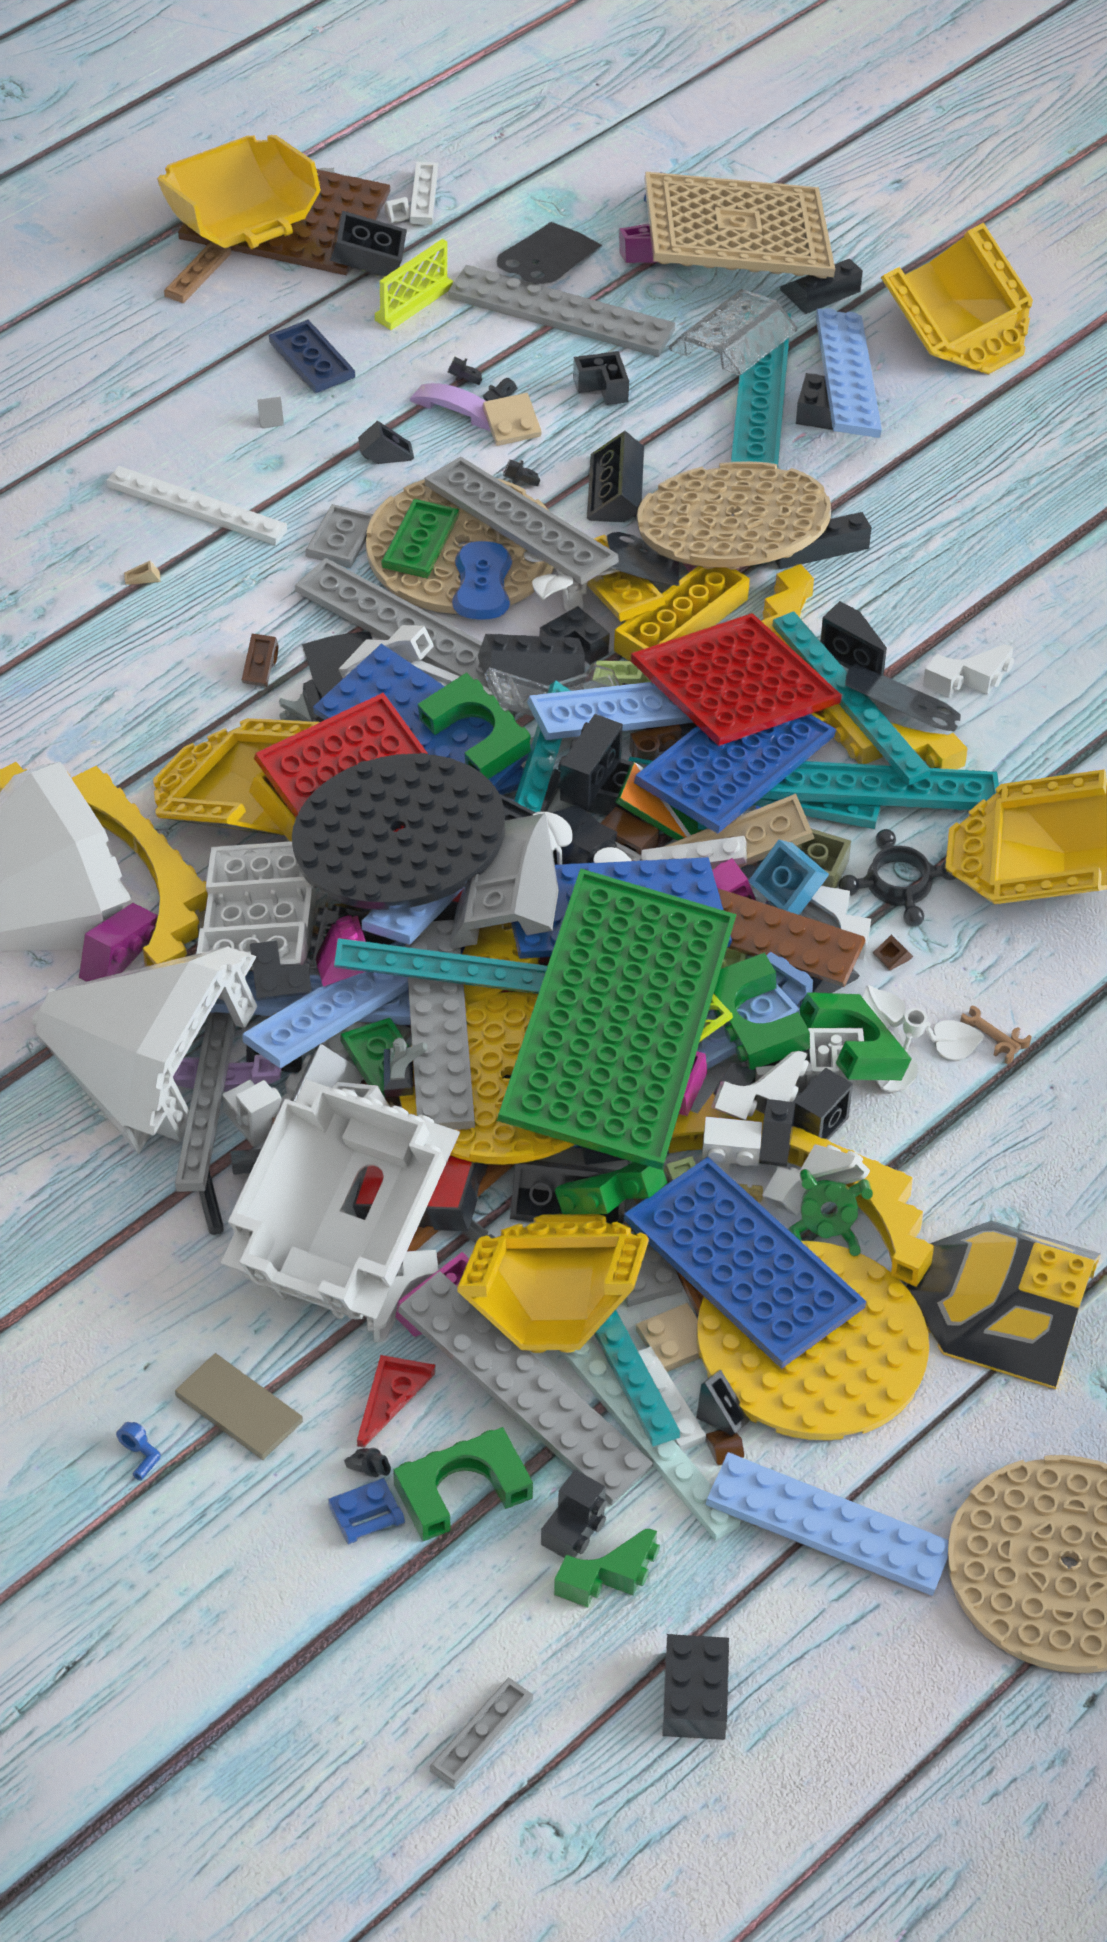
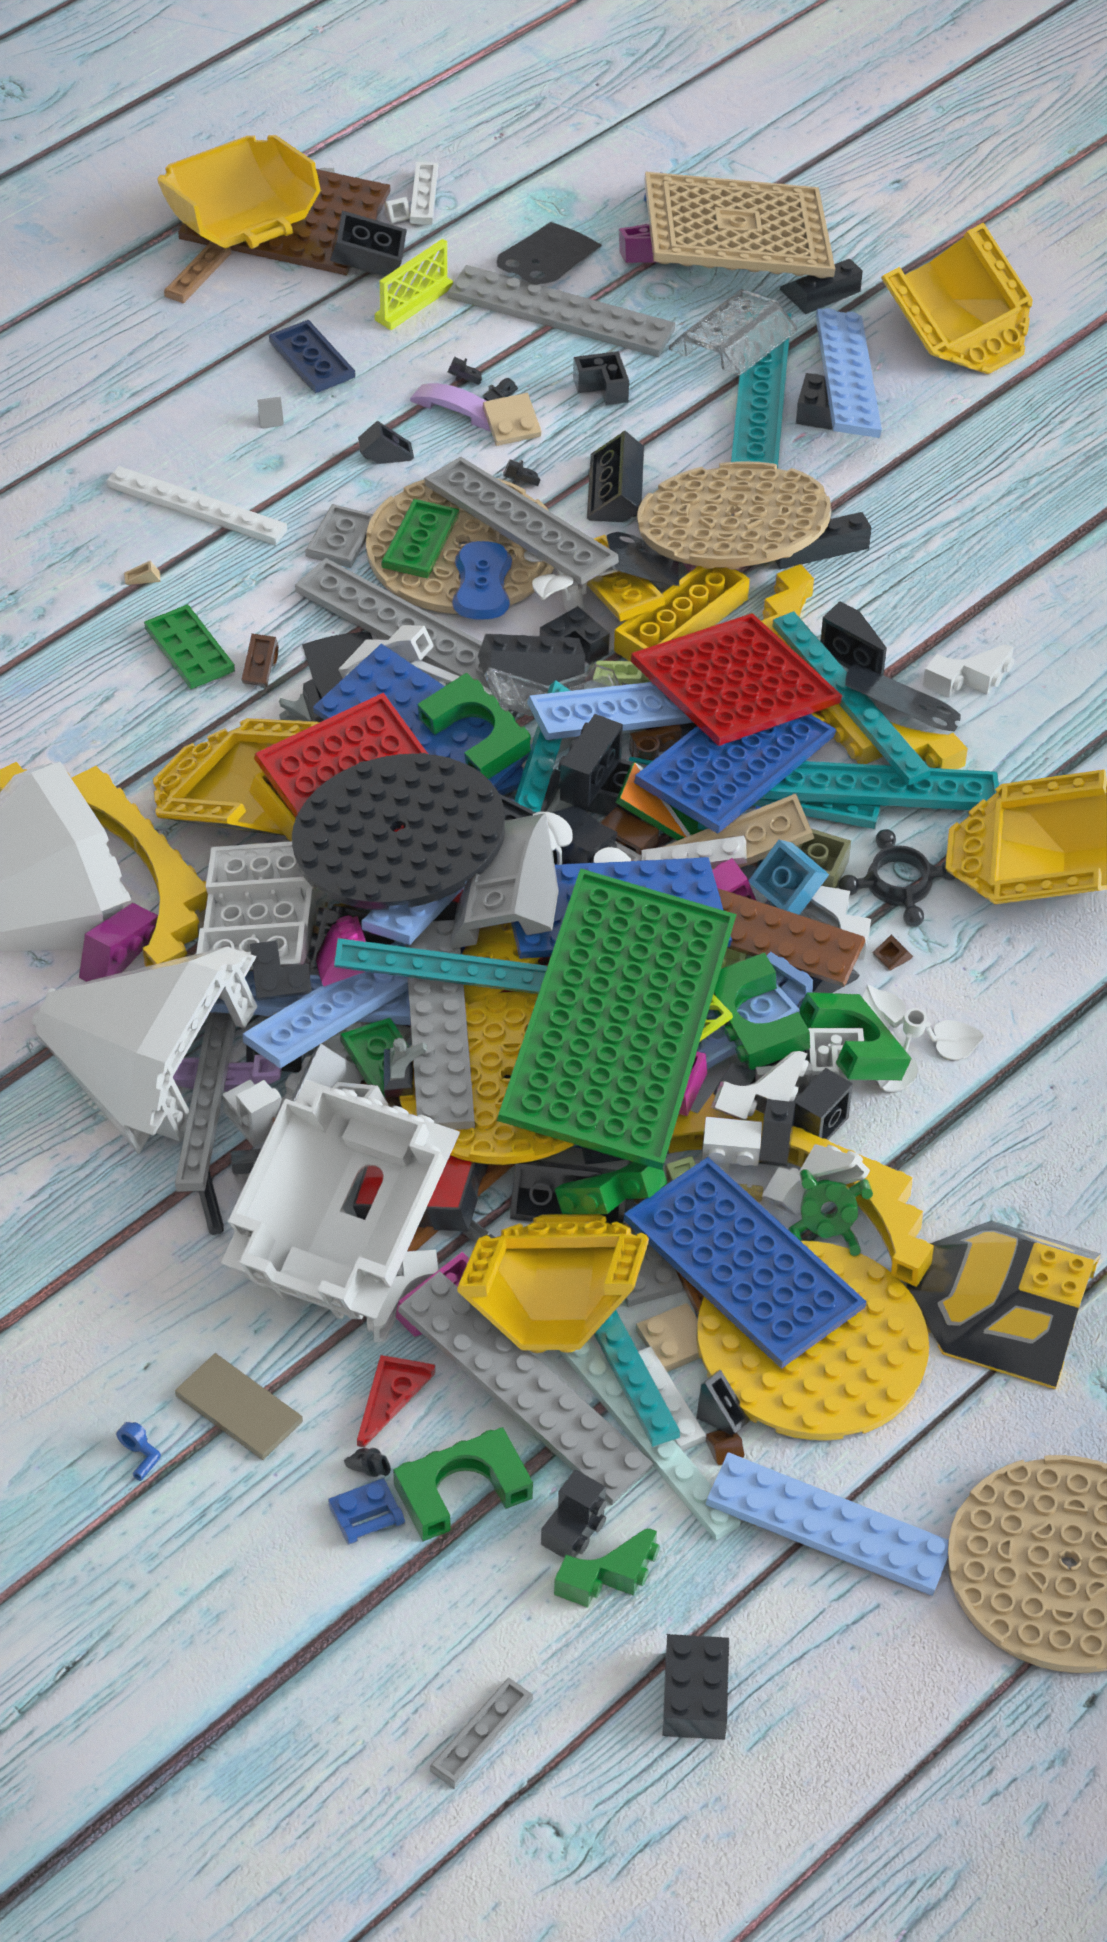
(189, 646): none -> green plate
(1006, 1044): medium nougat bar -> none

